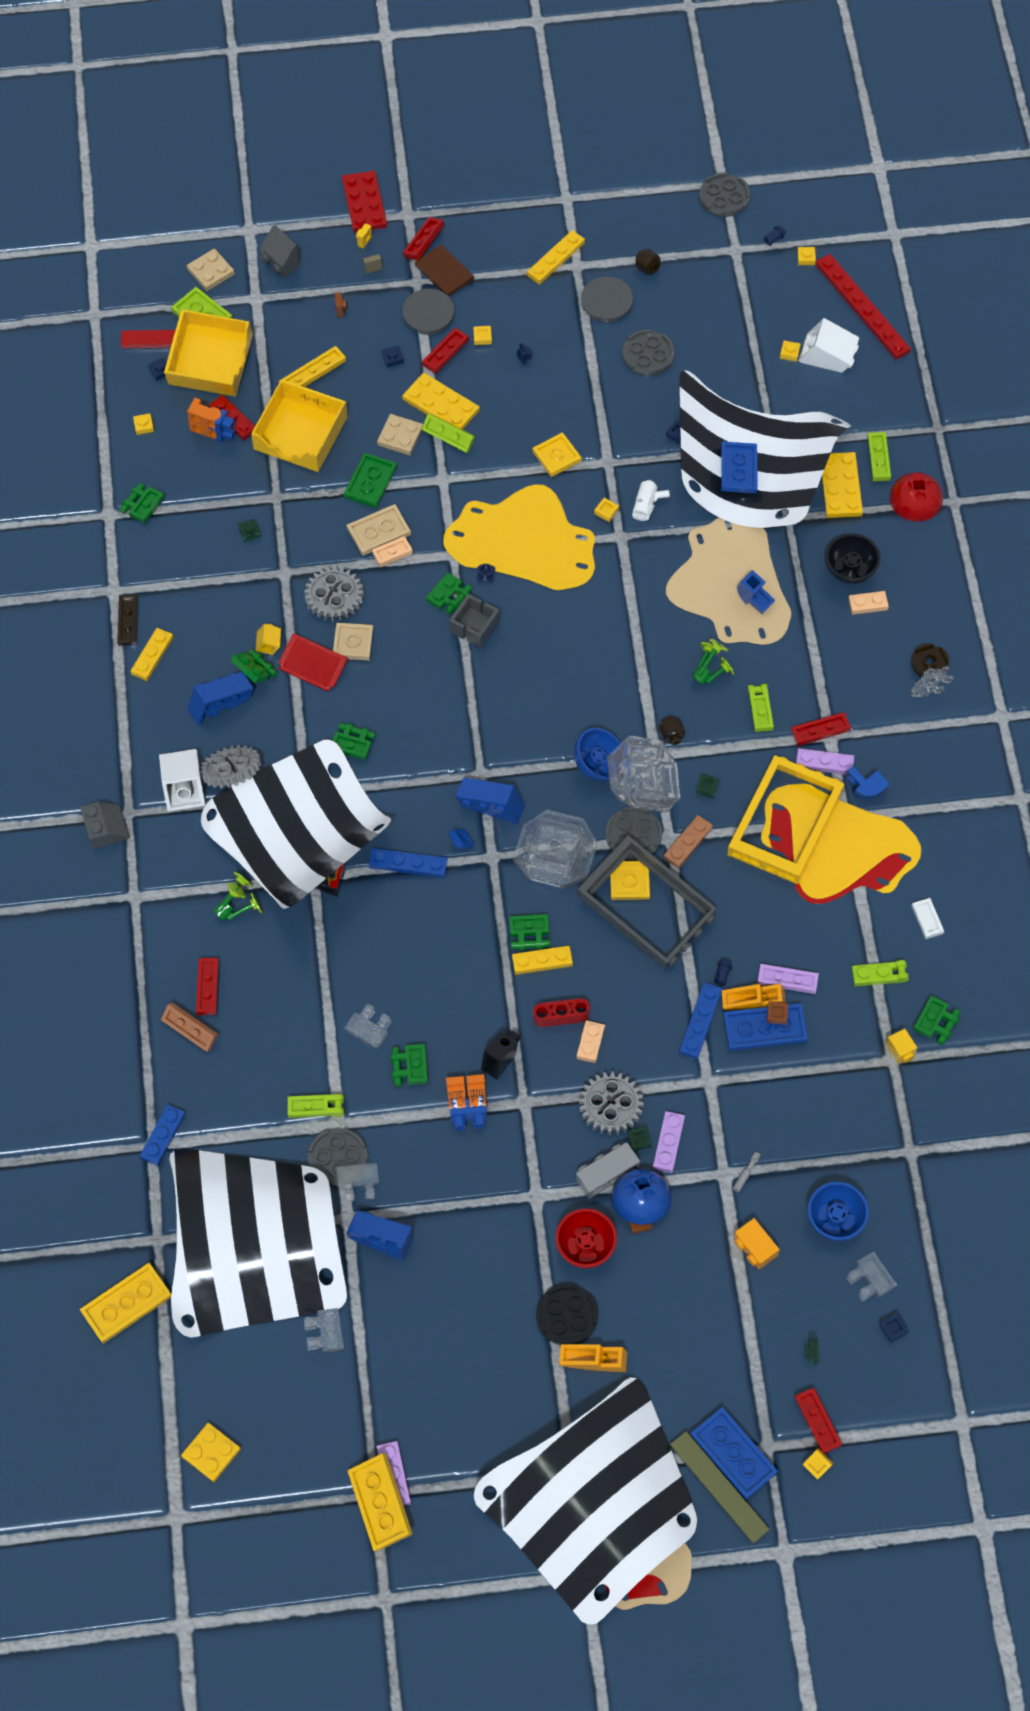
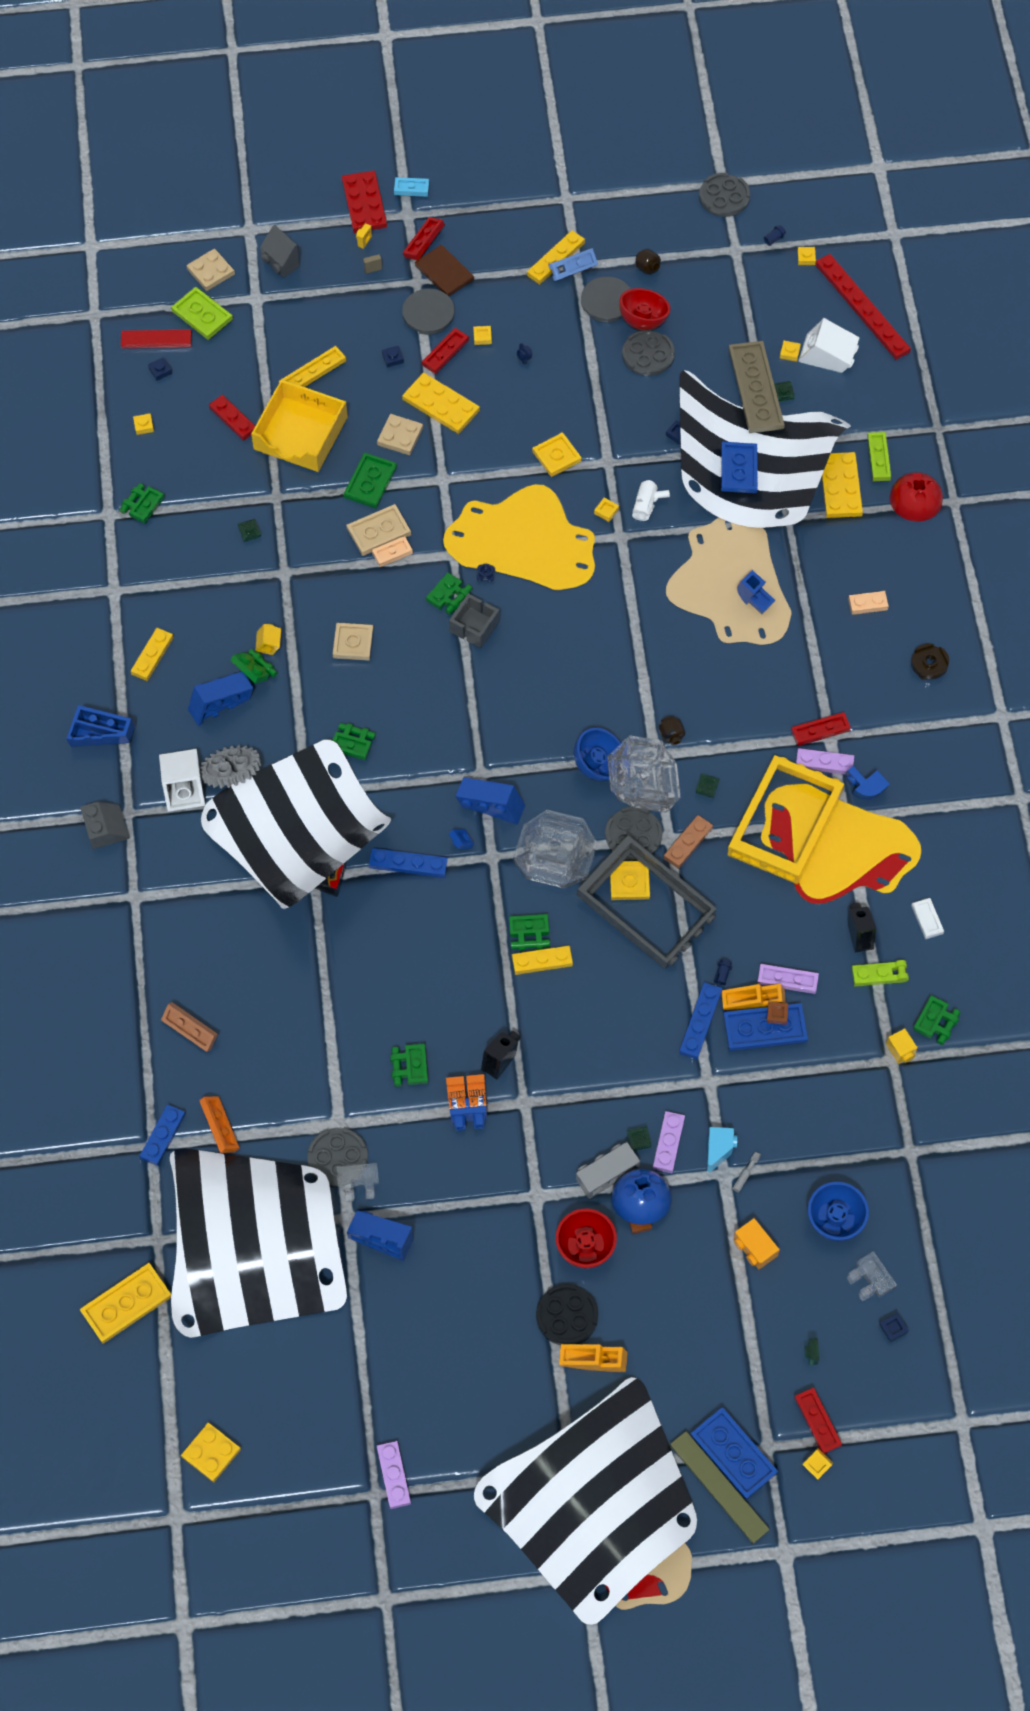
(99, 728): none -> blue wedge
(127, 620): dark brown tile -> none
(207, 986): red plate -> none
(208, 353): yellow piece -> none
(210, 421): orange hips -> none
(219, 1124): none -> orange plate
(224, 909): plant -> none
(312, 662): red window -> none
(315, 1106): lime plate -> none
(330, 1331): clear plate -> none
(334, 593): light grey gear -> none
(340, 304): dark orange plate -> none
(366, 1030): clear plate -> none
(380, 1502): yellow plate -> none
(411, 187): none -> medium azure plate
(448, 432): lime plate -> none
(555, 1019): red beam -> none
(573, 264): none -> medium blue plate
(590, 1041): light nougat plate -> none
(623, 1115): light grey gear -> none
(643, 308): none -> red piece
(701, 673): plant -> none
(720, 1146): none -> medium azure slope
(756, 387): none -> dark tan plate
(760, 708): lime plate -> none
(784, 391): none -> clear green plate
(852, 558): black piece -> none
(860, 922): none -> black torso
(929, 682): clear plate -> none

